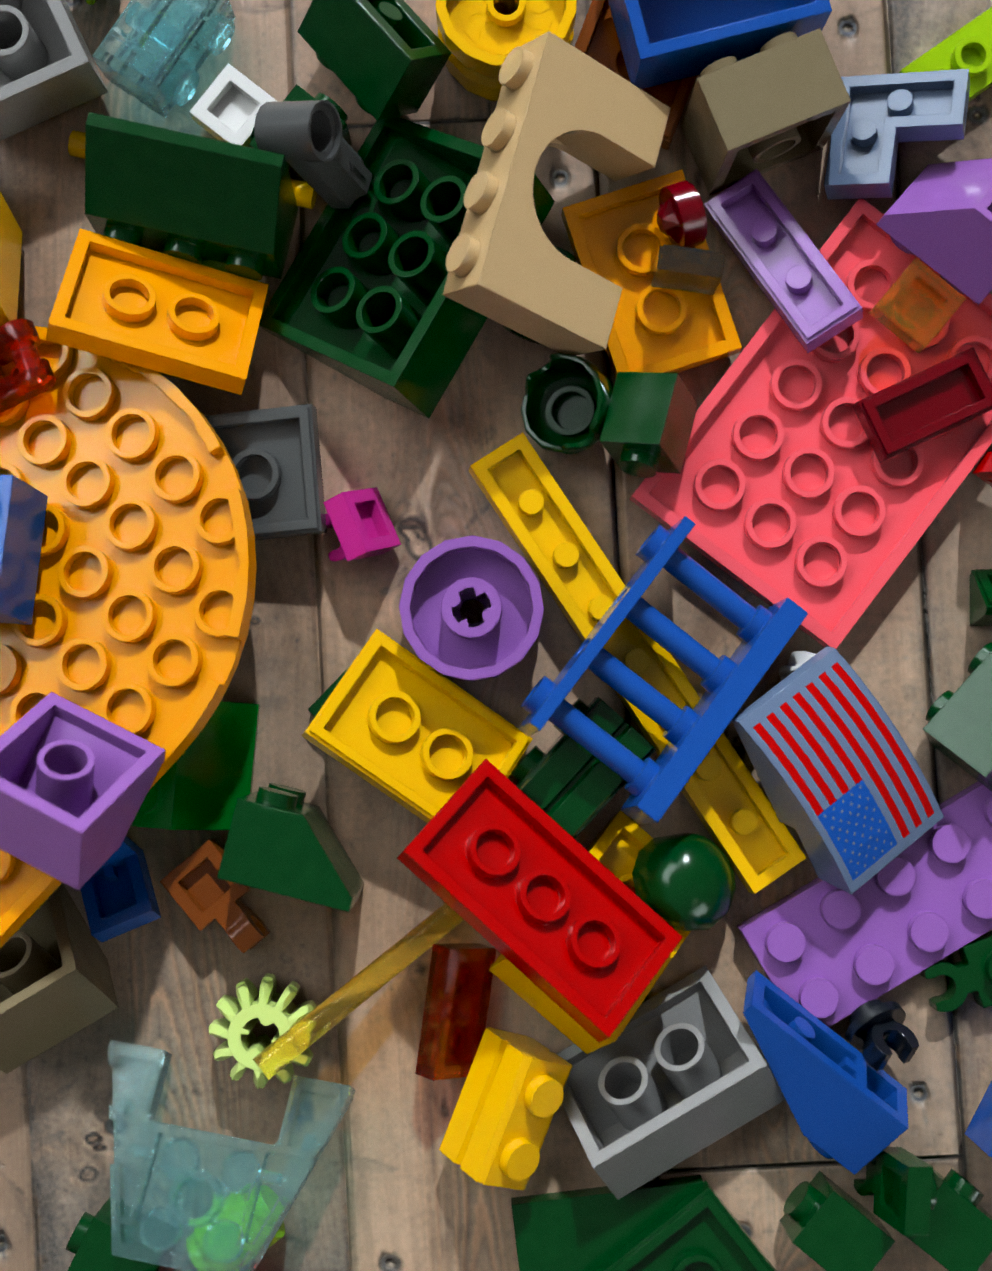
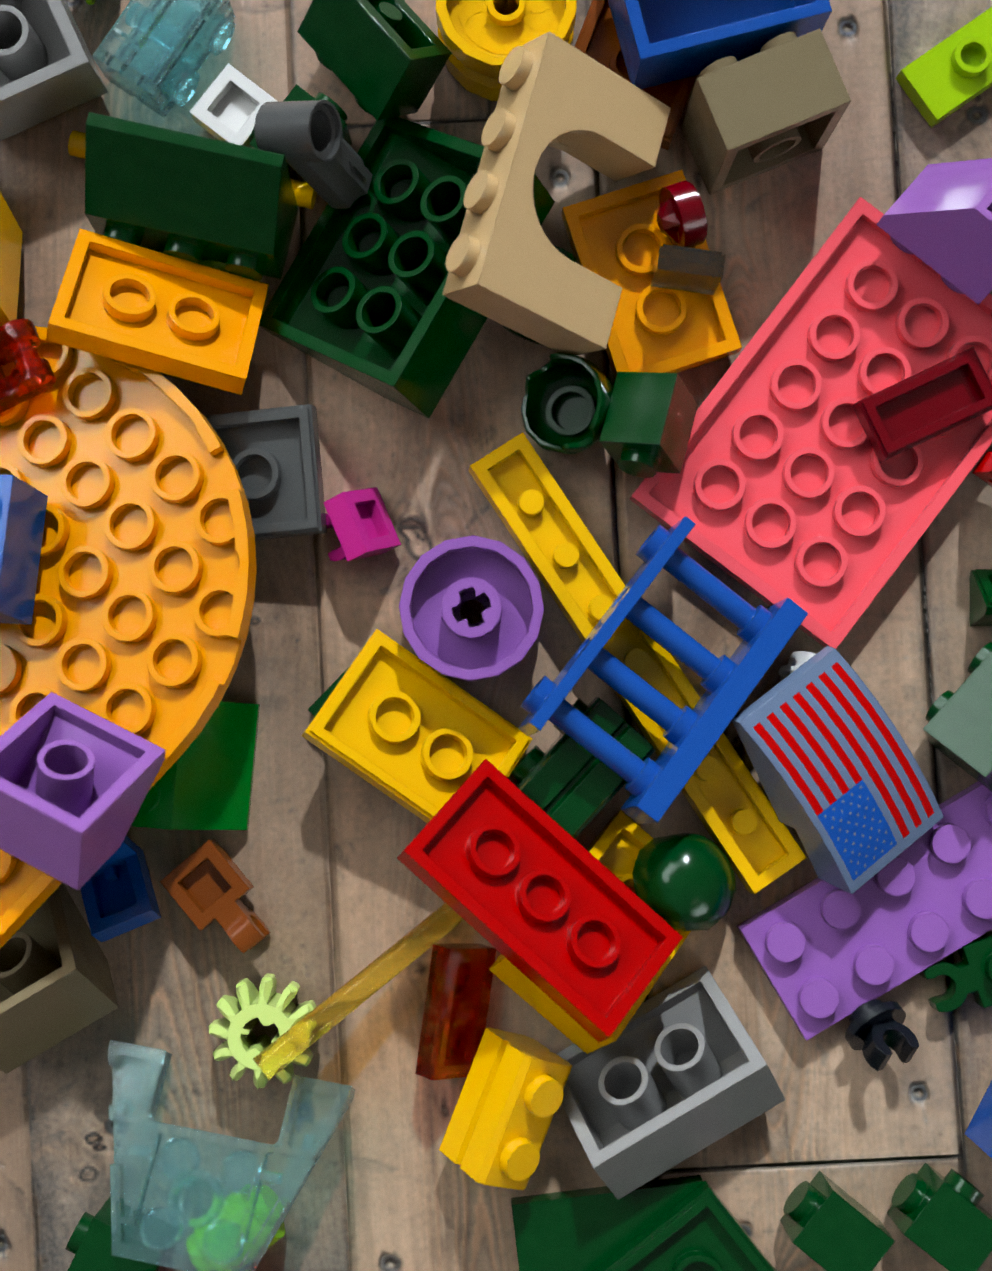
(288, 850): dark green slope -> none
(783, 261): medium lavender tile -> none
(828, 1084): blue slope -> none
(887, 112): sand blue plate -> none
(901, 1190): dark green plate -> none
(917, 305): clear yellow plate -> none

